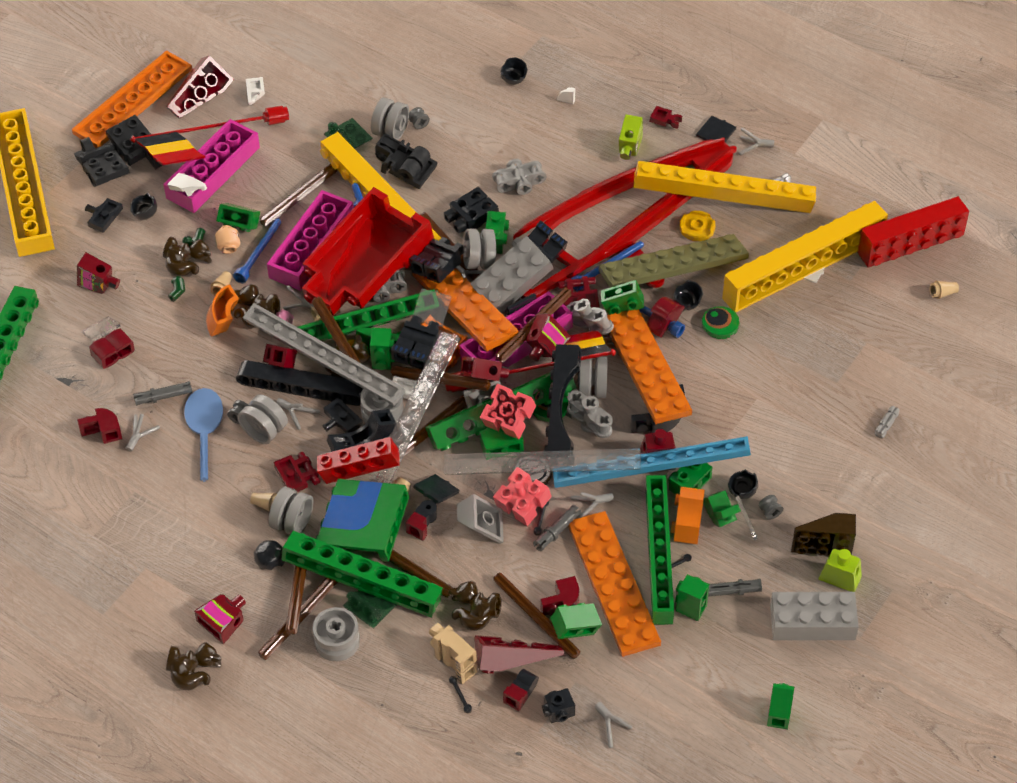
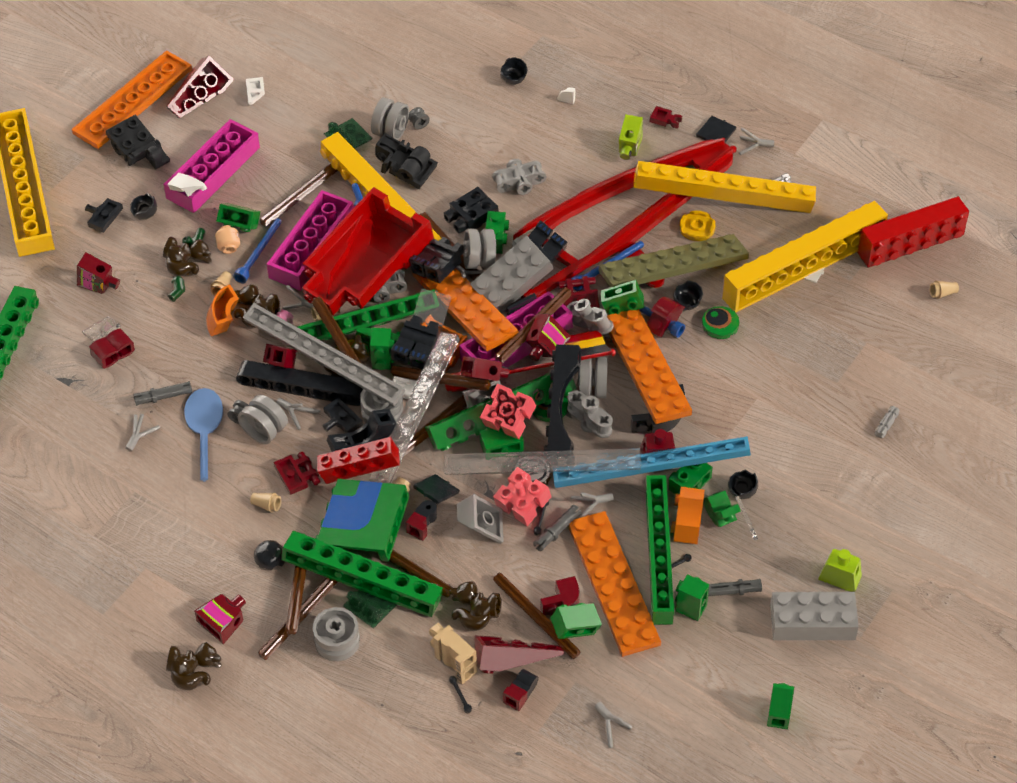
(100, 163): black plate -> none
(104, 422): dark red brick -> none
(174, 148): flag -> none
(290, 510): light grey wheel -> none
(558, 706): black brick -> none
(771, 507): dark grey wheel -> none
(825, 534): dark brown slope -> none

